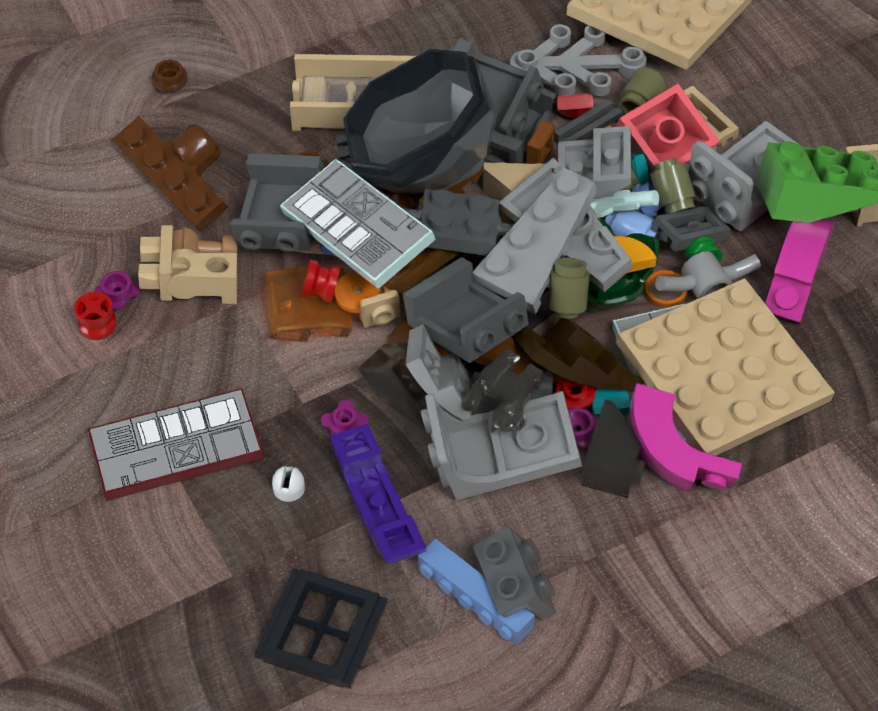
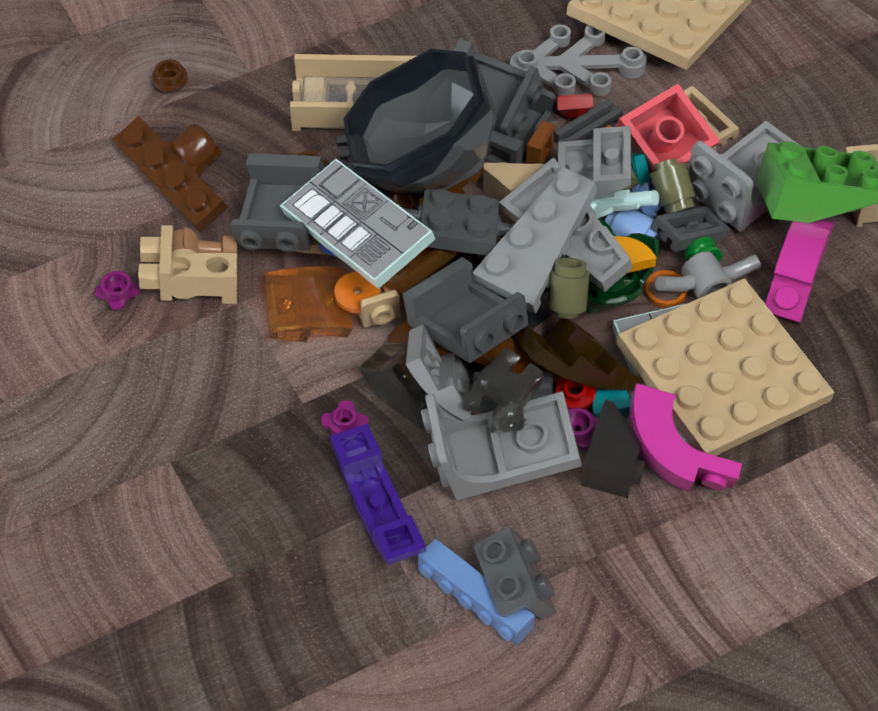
(100, 308): red wheel -> none
(175, 444): tile -> none
(296, 484): white hinge -> none
(320, 281): red wheel -> none
(357, 640): black piece -> none
(641, 88): olive brick -> none

